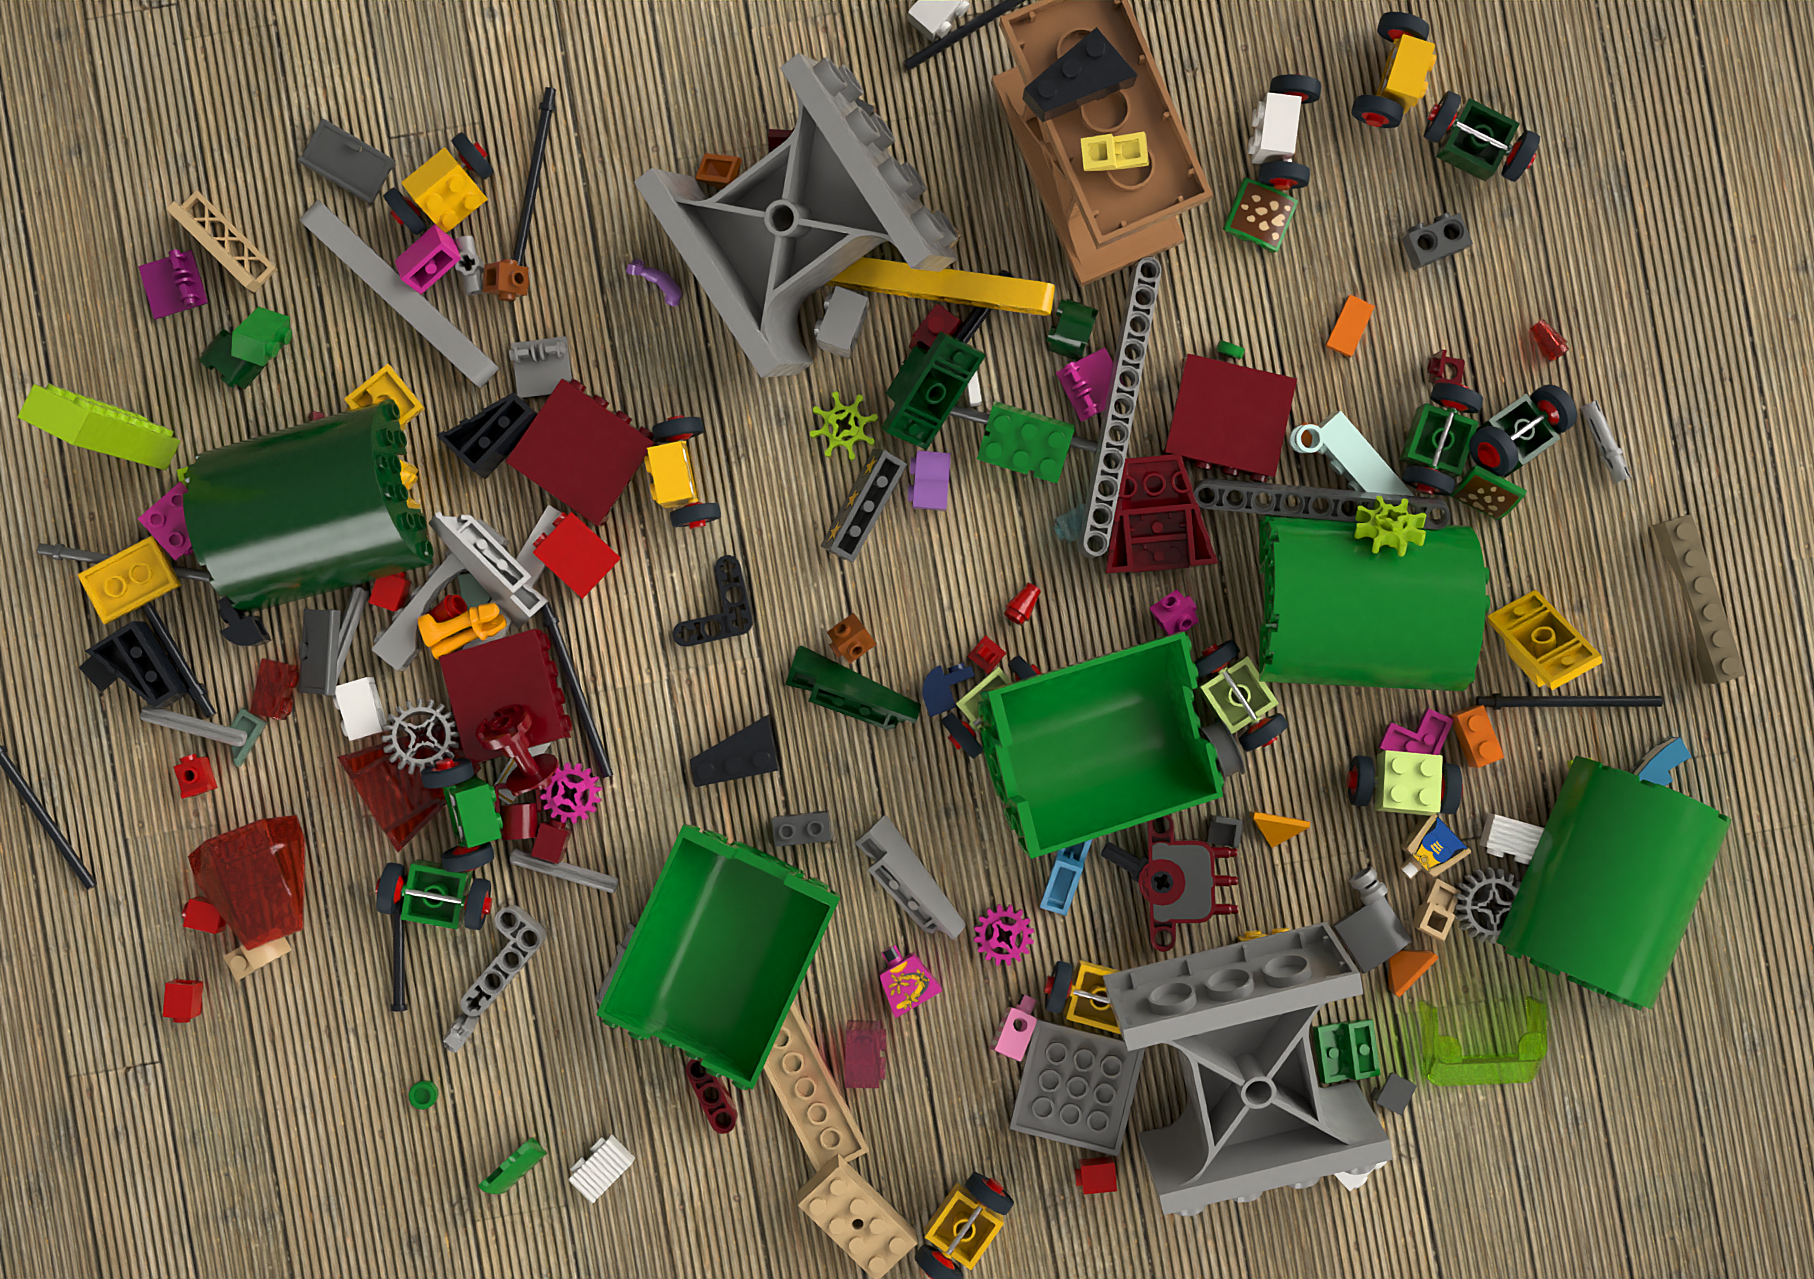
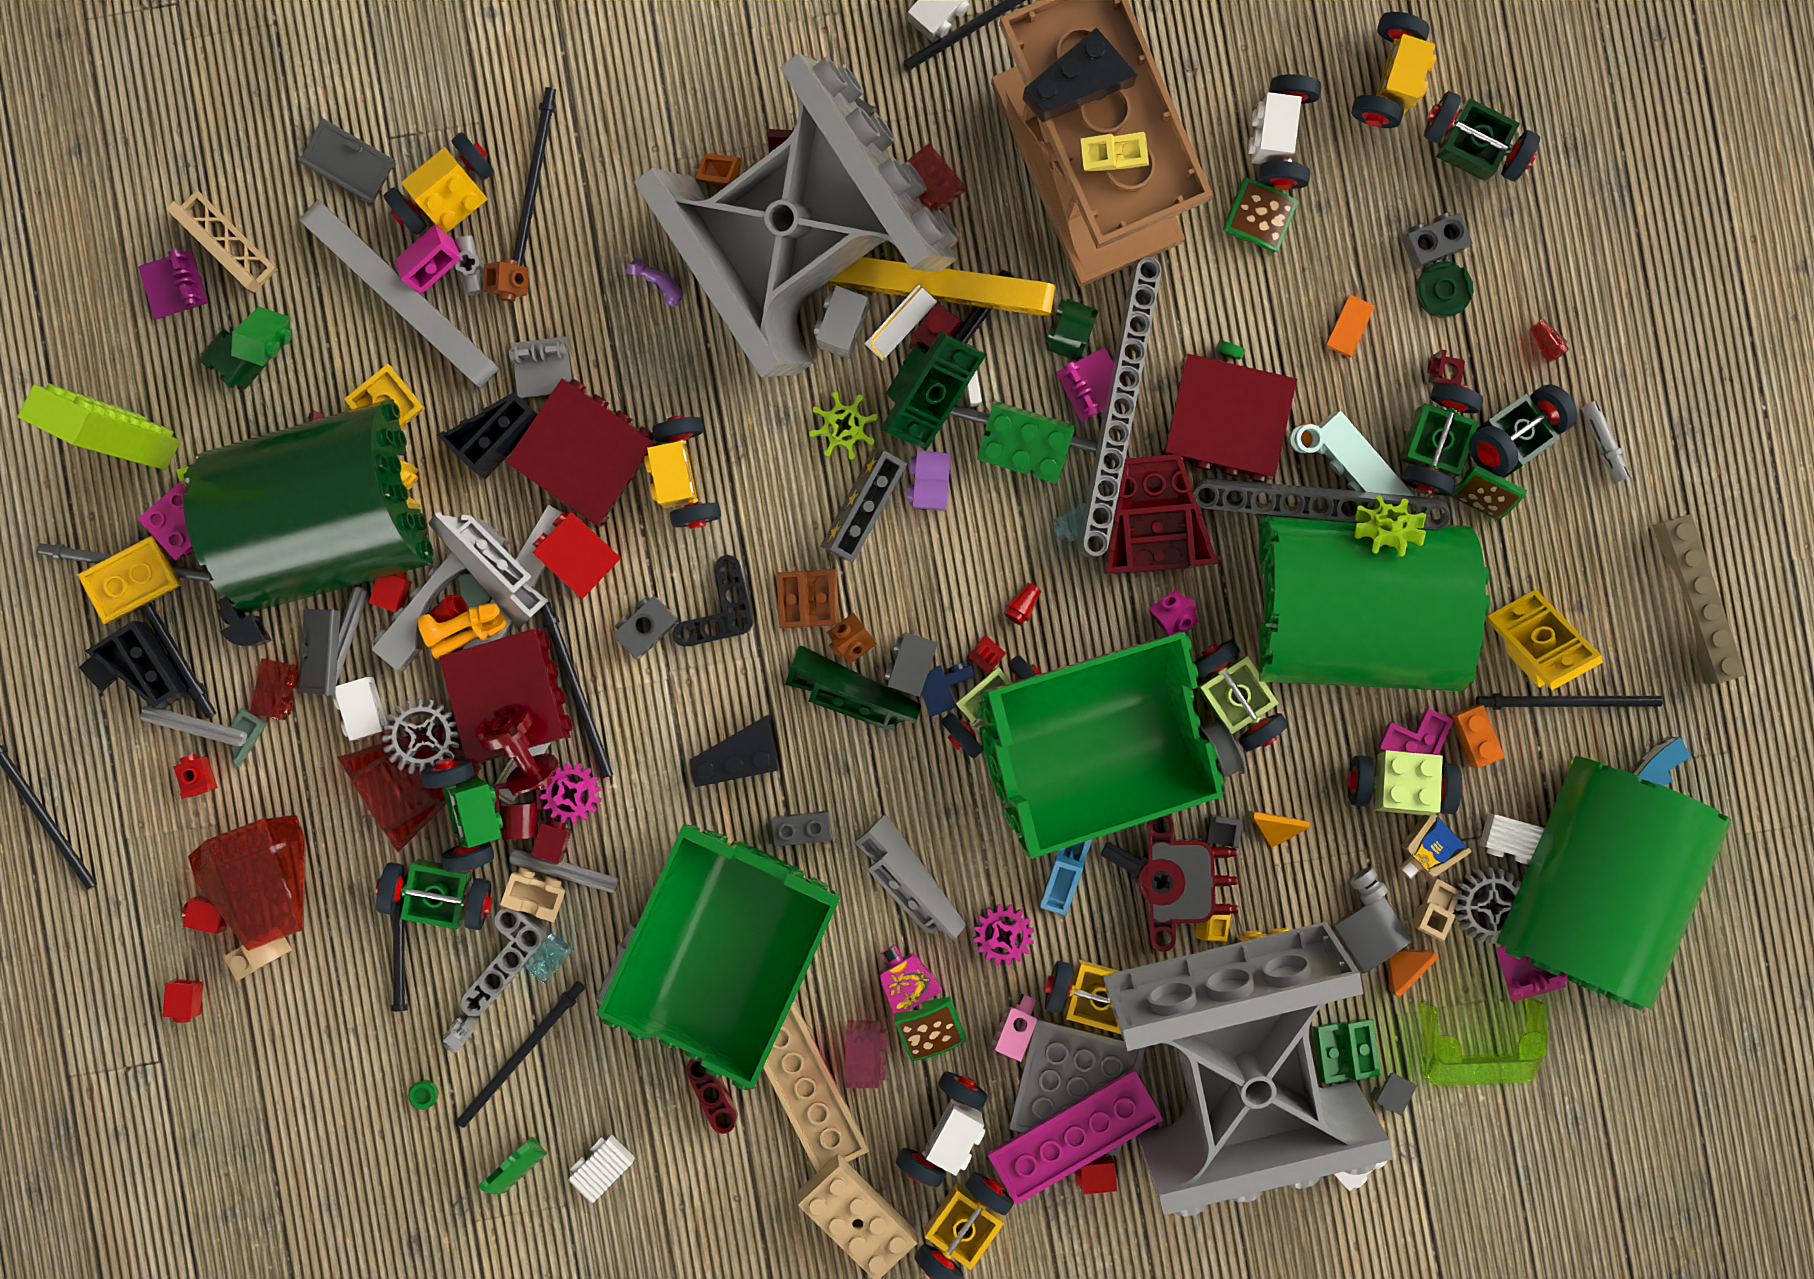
(533, 894): none -> tan cylinder
(548, 958): none -> clear light blue bracket
(567, 999): none -> black bar
(661, 620): none -> dark grey brick
(807, 598): none -> dark orange slope
(900, 322): none -> white sticker
(911, 664): none -> dark grey brick
(930, 1029): none -> slope
(941, 182): none -> clear red brick
(953, 1135): none -> brick
(1075, 1136): none -> dark pink plate
(1214, 929): none -> yellow slope
(1444, 289): none -> dark green tile
(1525, 979): none -> dark pink hinge

